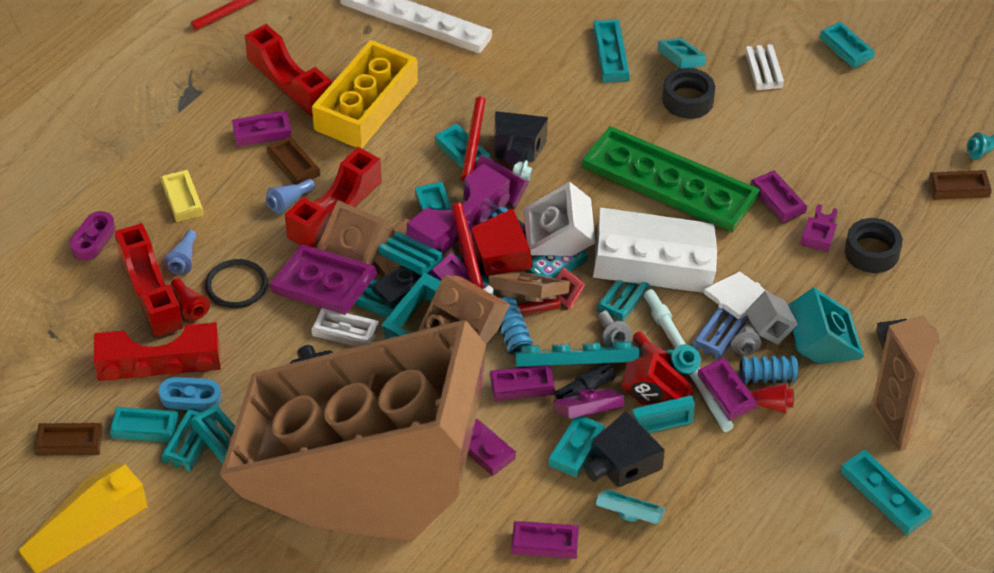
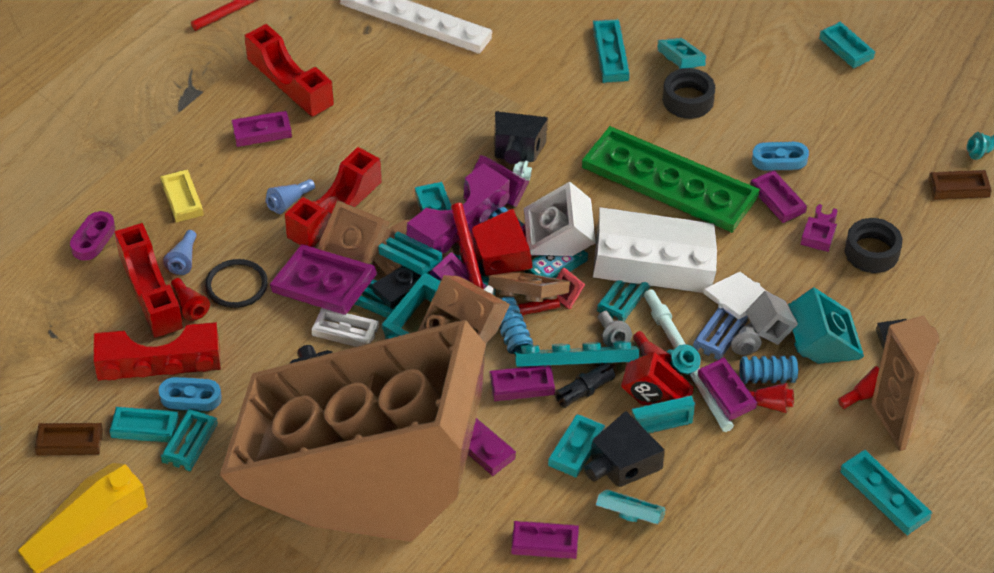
(206, 434): teal tile -> none
(293, 160): reddish brown tile -> none
(365, 94): yellow brick -> none
(454, 143): teal plate -> none
(473, 137): red bar -> none
(588, 402): magenta plate -> none
(761, 53): white tile -> none
(780, 156): none -> dark azure plate
(862, 391): none -> red cone

